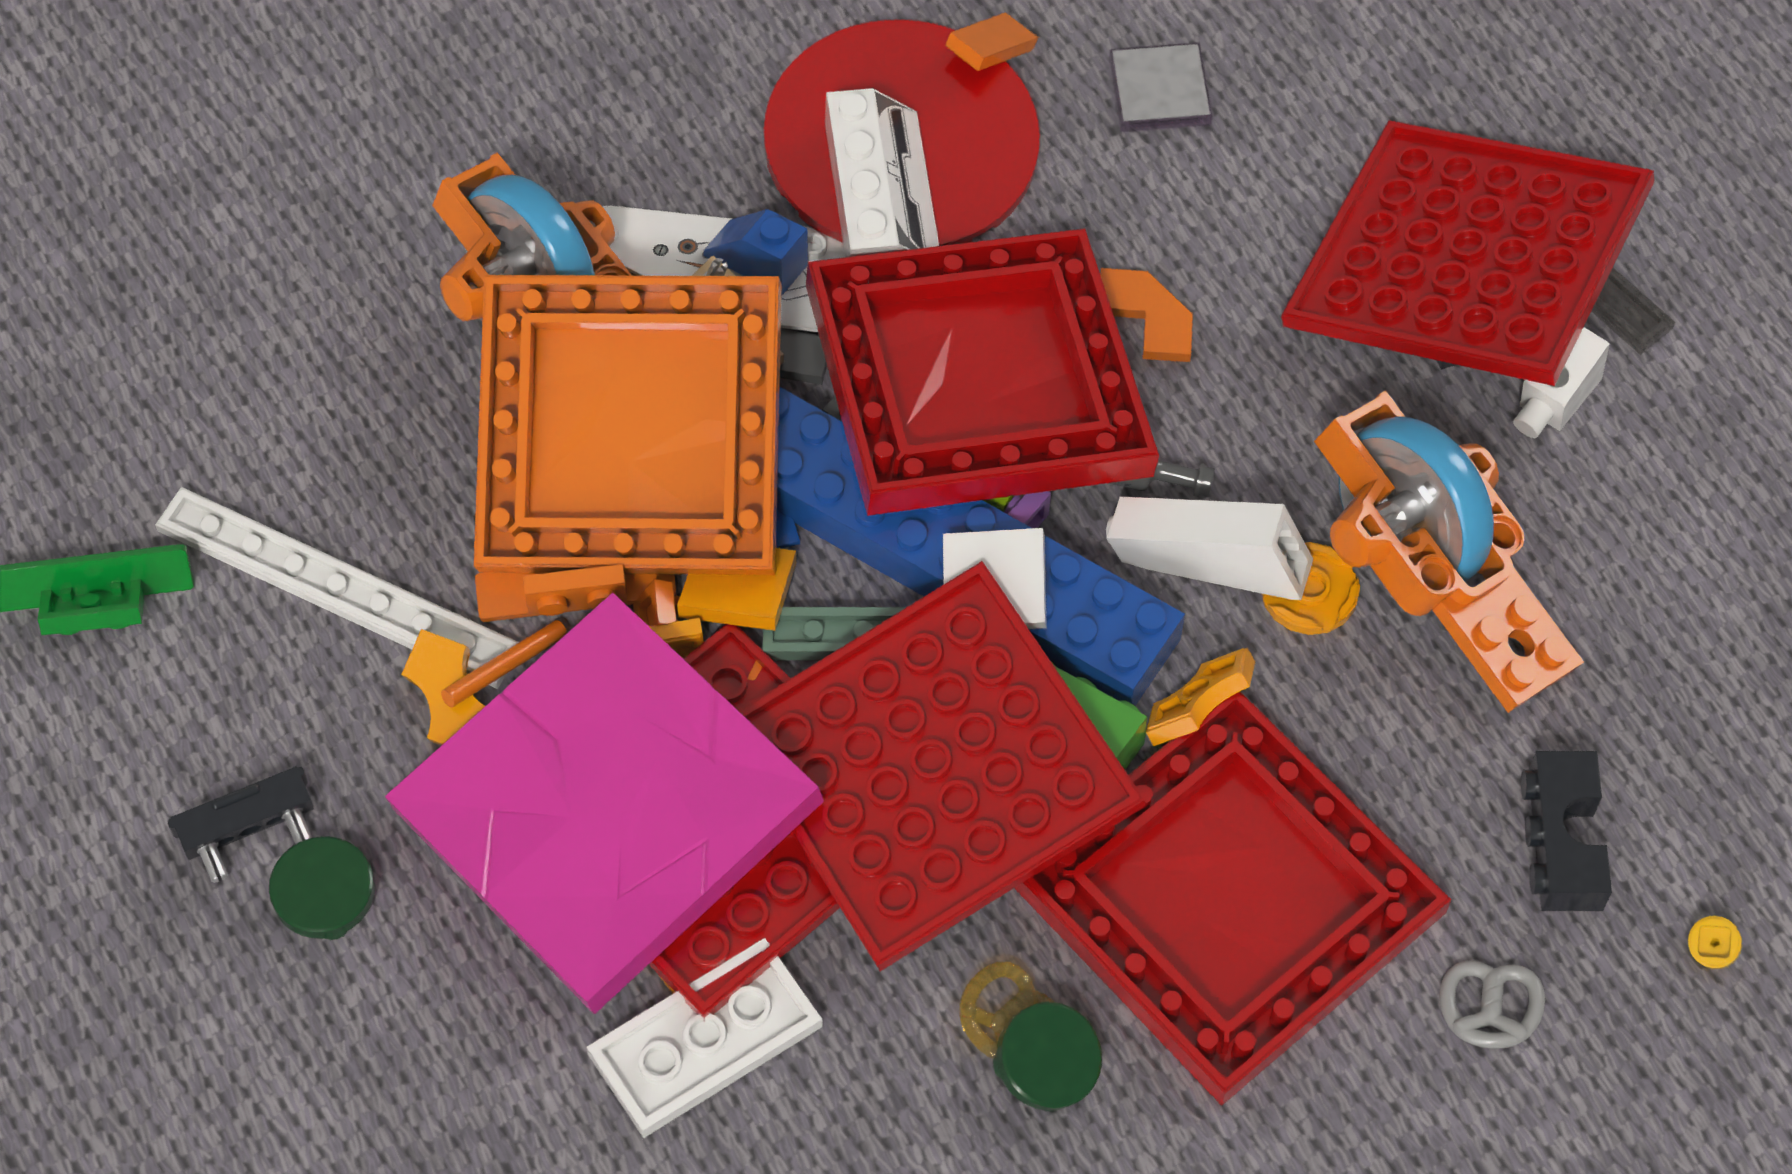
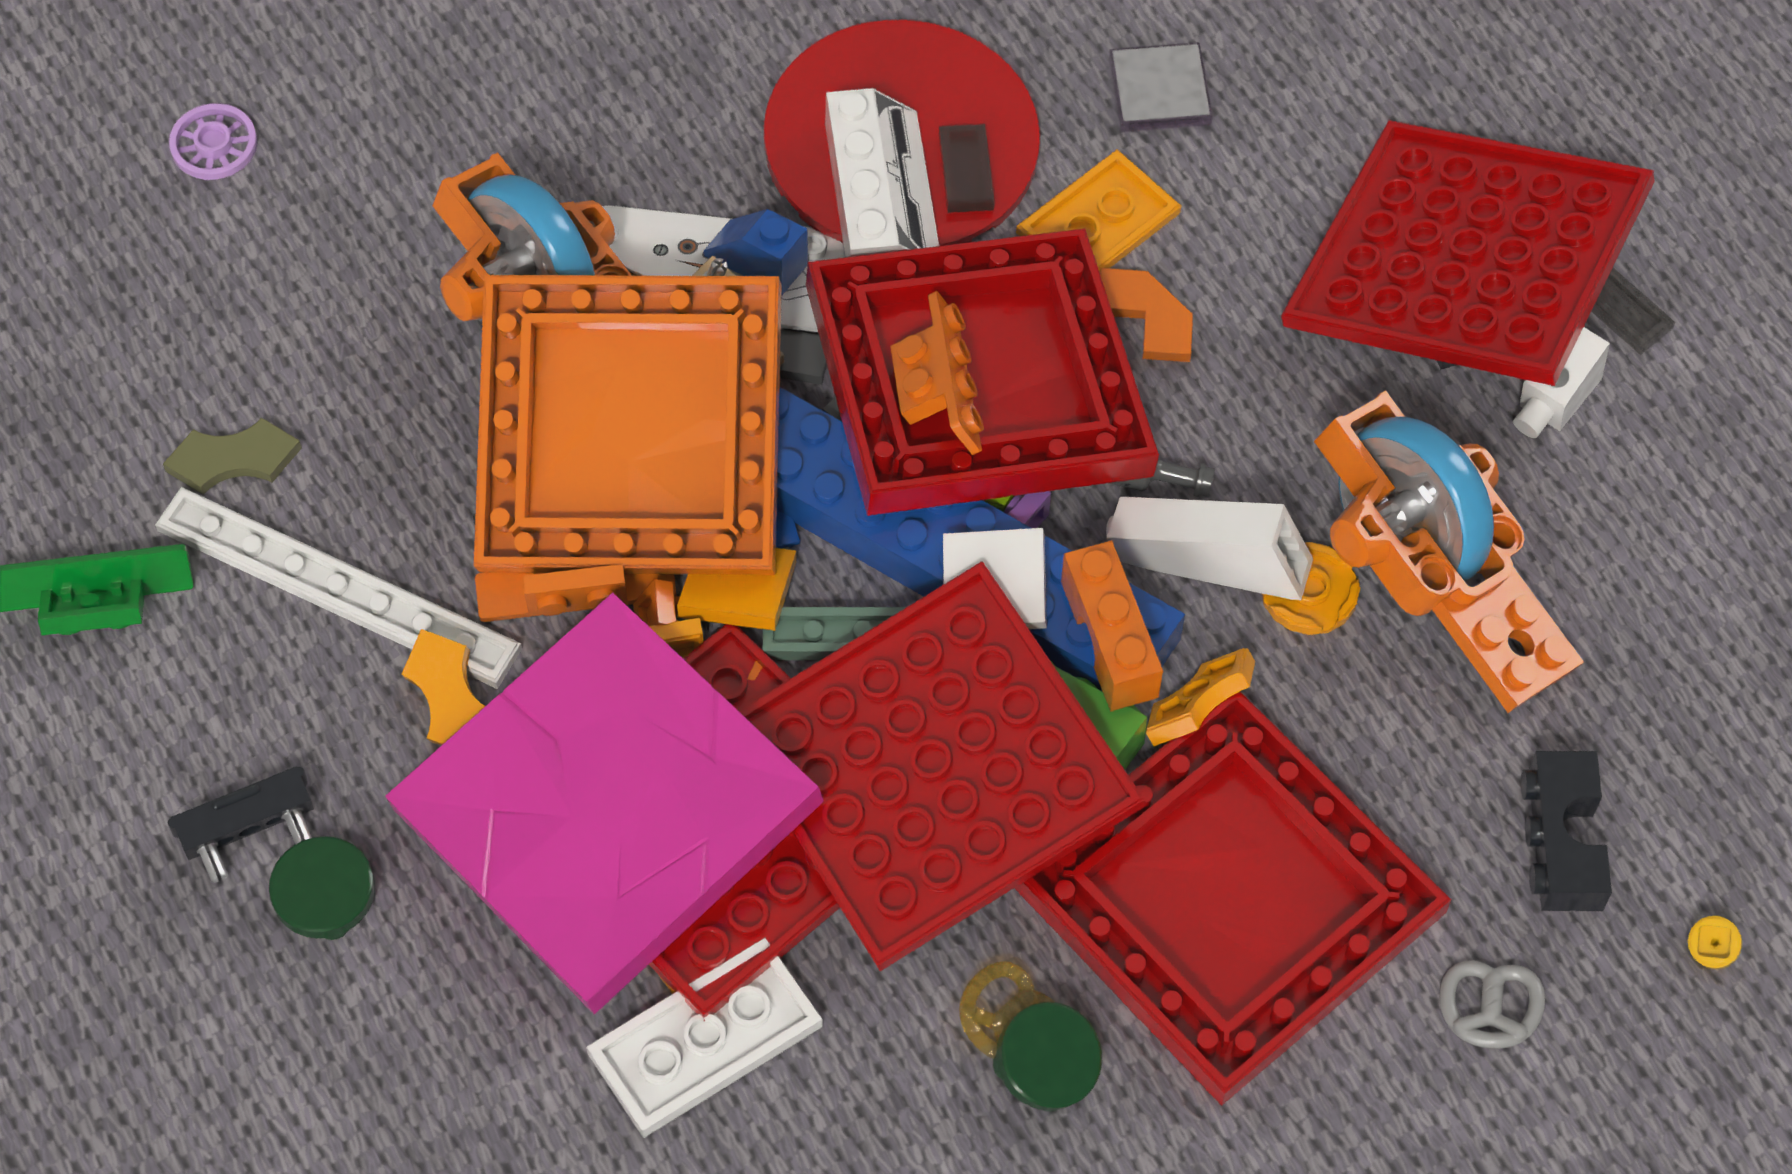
(209, 459): none -> olive tile
(213, 141): none -> lavender wheel
(503, 663): orange bar -> none
(935, 376): none -> orange bracket
(966, 168): none -> clear smoke tile
(991, 41): orange tile -> none
(1113, 204): none -> light orange tile
(1121, 644): none -> orange arch

